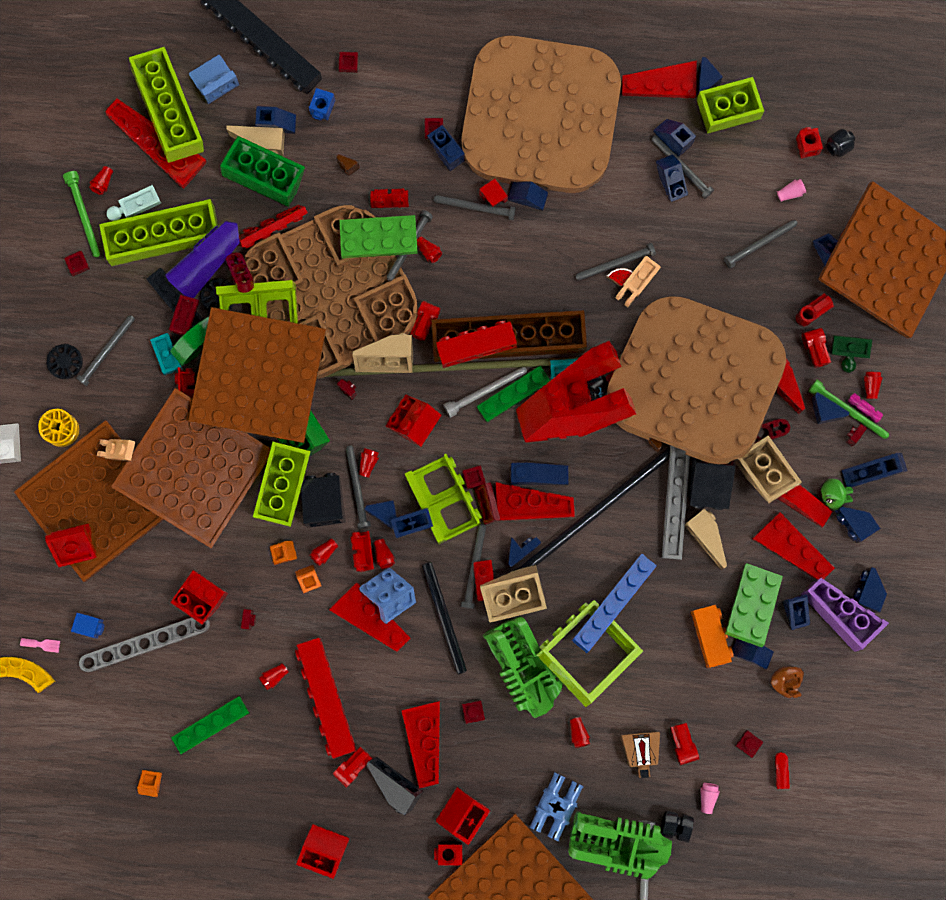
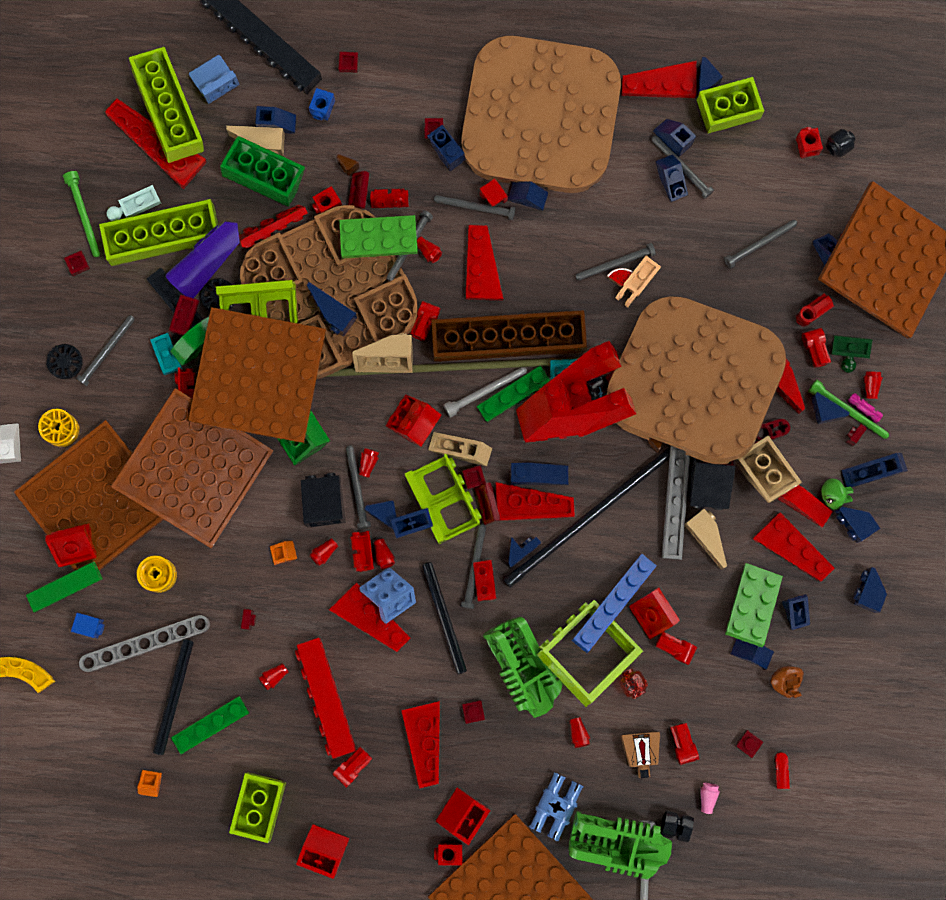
(46, 645): bright pink piece -> none
(64, 587): none -> green tile
(101, 181): red cone -> none
(117, 449): light nougat hinge -> none
(151, 566): none -> yellow wheel
(173, 697): none -> black axle
(199, 597): red slope -> none
(244, 276): dark red beam -> none
(257, 807): none -> lime brick
(281, 484): lime slope -> none
(308, 578): orange slope -> none
(327, 194): none -> red brick
(335, 314): none -> dark blue slope
(348, 388): dark red plate -> none
(358, 189): none -> dark red plate
(396, 788): black slope -> none
(460, 448): none -> tan slope
(476, 344): red brick -> none
(481, 266): none -> red wing
(513, 594): tan slope -> none
(633, 684): none -> clear red head
(654, 613): none -> red bracket
(680, 649): none -> red piece
(712, 636): orange brick -> none
(792, 190): bright pink cone -> none
(846, 617): medium lavender wedge -> none

